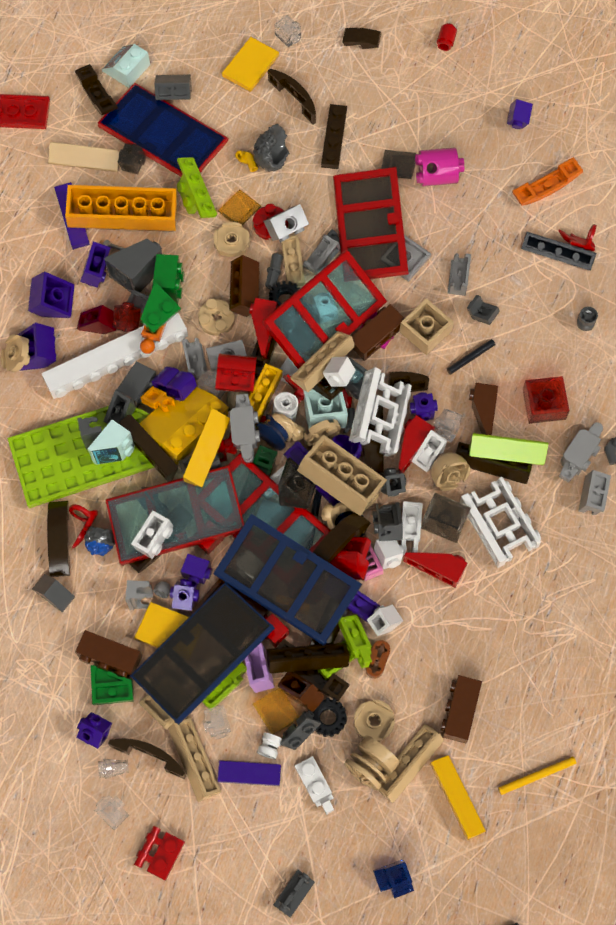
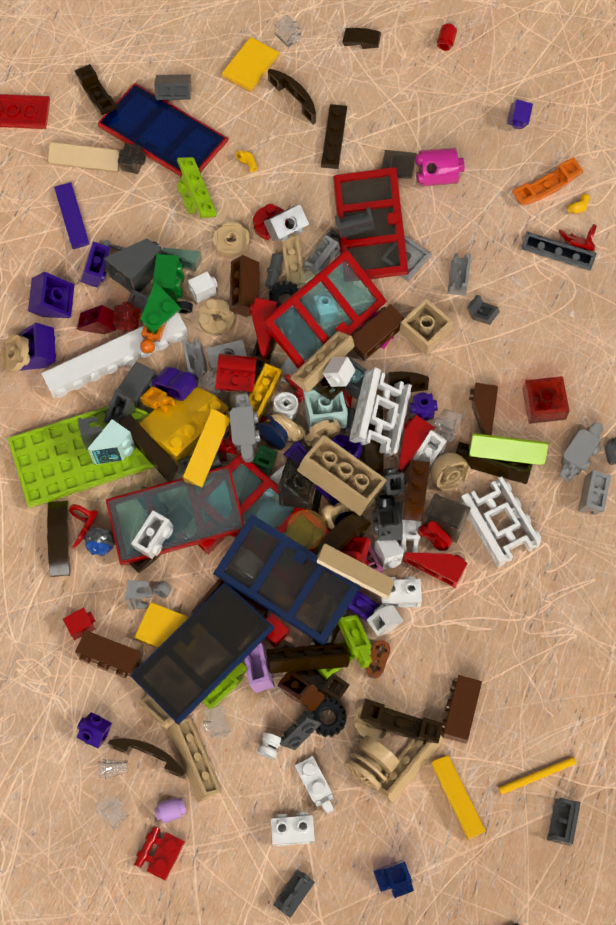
(53, 592): dark grey slope -> none
(79, 622): none -> red brick
(109, 687): green wing -> none
(121, 207): light orange brick -> none
(127, 64): light aqua slope -> none
(170, 810): none -> lavender brick
(182, 601): brick -> none
(186, 307): none -> black tile
(189, 258): none -> sand green slope
(196, 569): dark purple brick -> none
(203, 287): none -> white brick
(239, 208): clear yellow piece -> none
(249, 773): dark purple tile -> none
(271, 149): dark grey piece -> none
(276, 711): clear yellow piece -> none
(292, 830): none -> white brick
(306, 528): none -> clear yellow tile
(355, 223): none -> dark grey hinge
(355, 571): none -> tan slope
(384, 500): none -> black tile
(400, 723): none -> dark brown slope
(404, 593): none -> white brick
(416, 490): none -> reddish brown brick
(435, 535): none -> red plate
(471, 356): black bar -> none
(564, 821): none -> dark grey hinge
(580, 206): none -> yellow arm
(587, 314): dark grey wheel -> none

